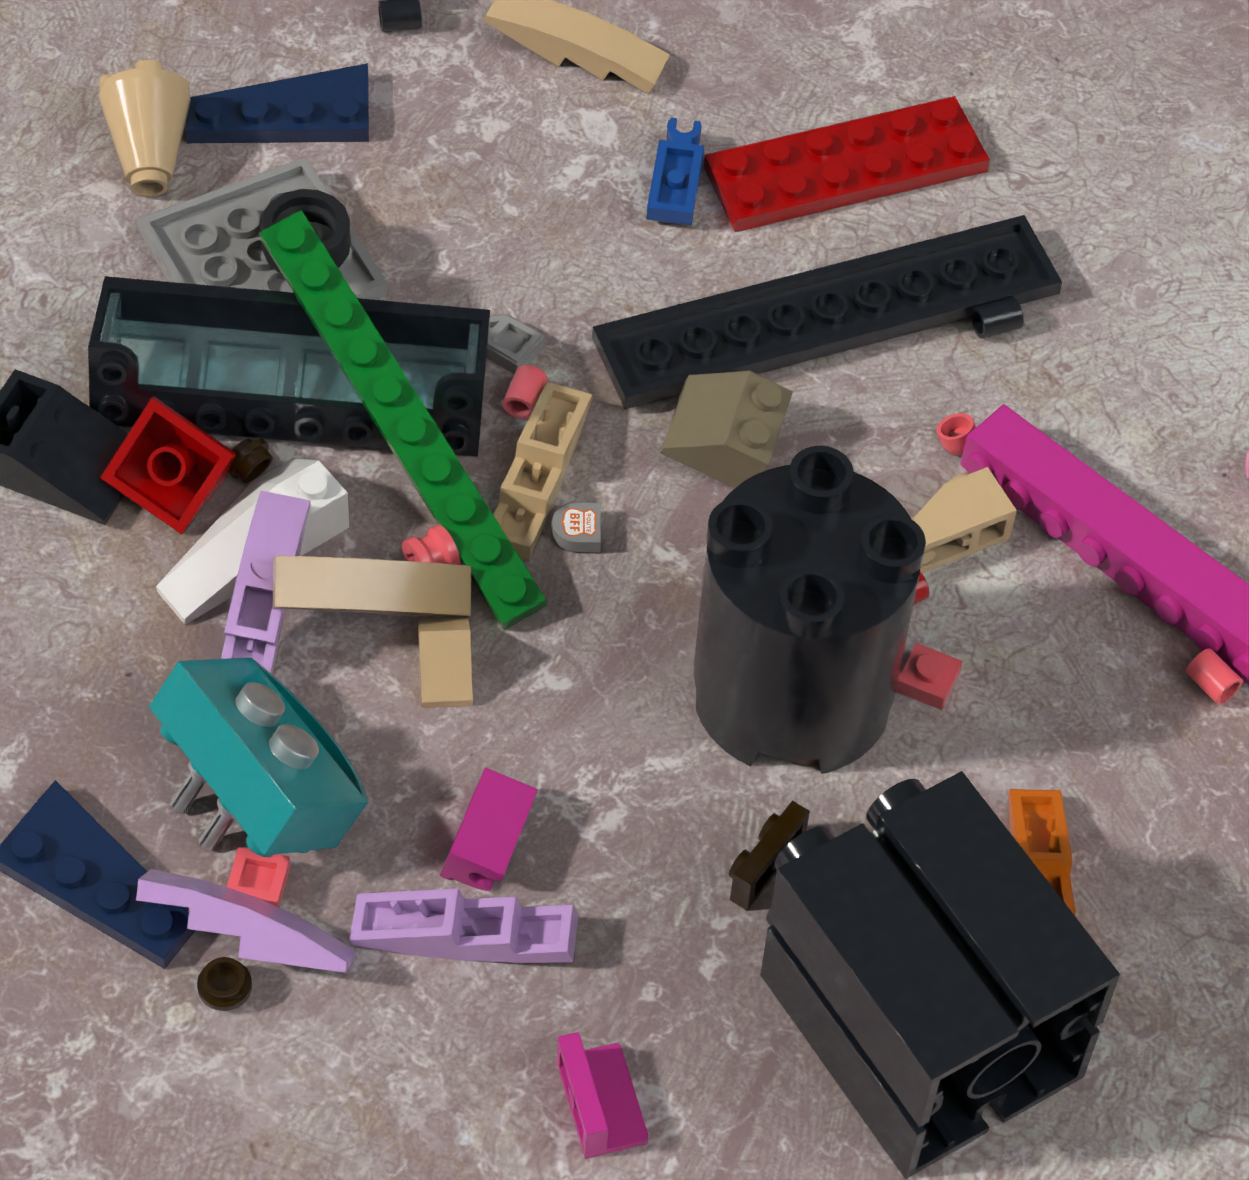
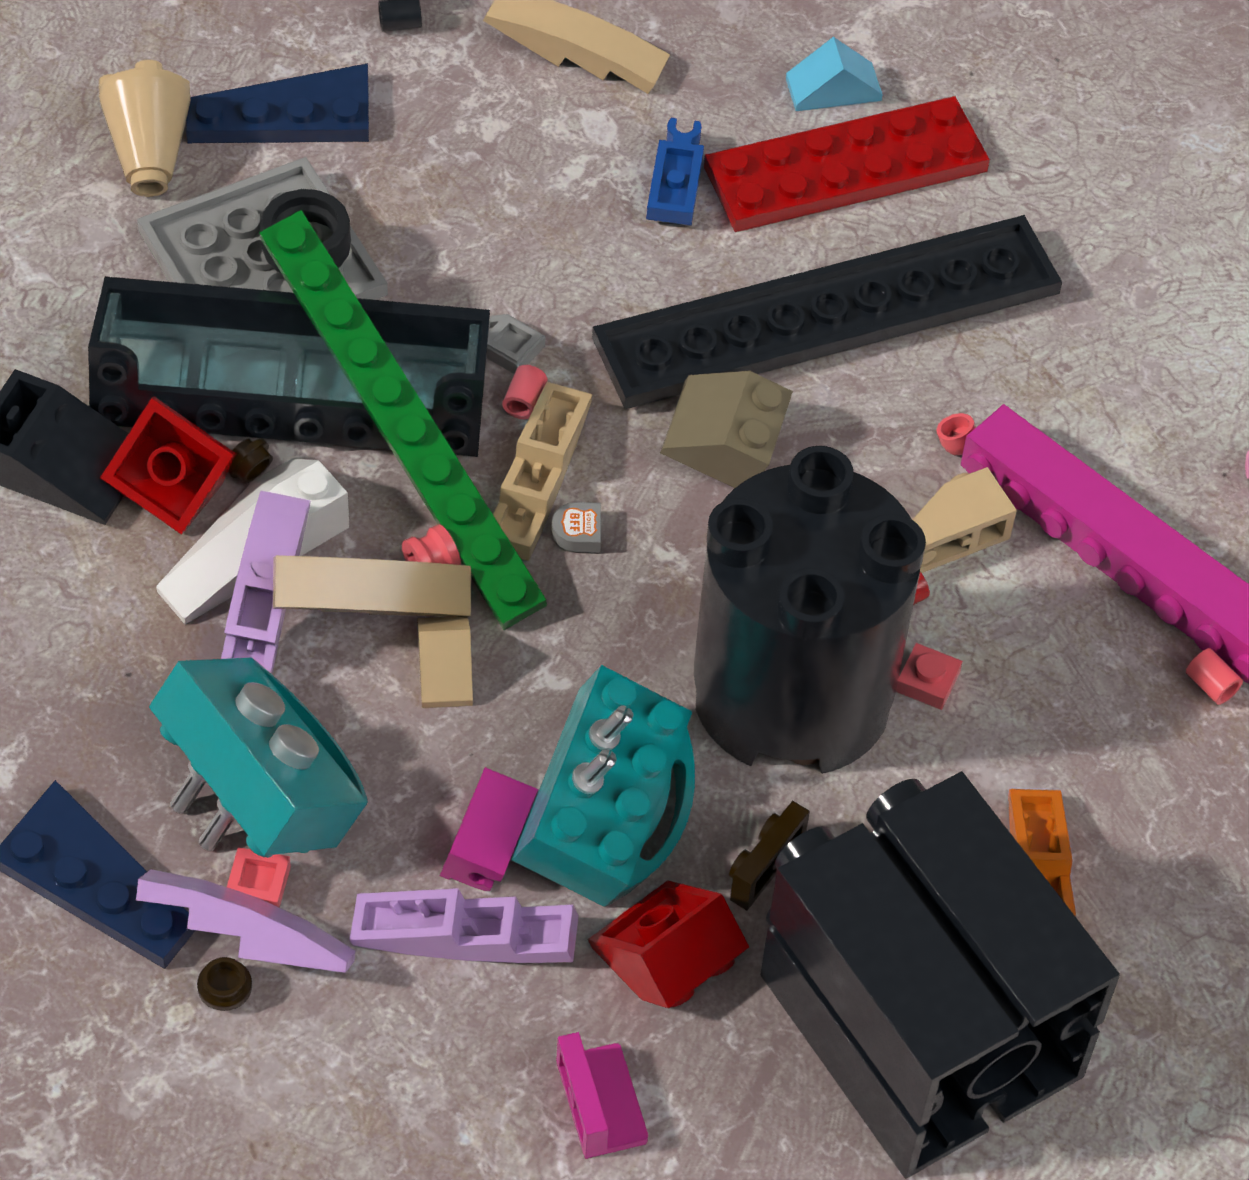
(610, 789): none -> teal piece
(671, 942): none -> red slope
(833, 78): none -> medium azure slope
(997, 317): black hinge -> none

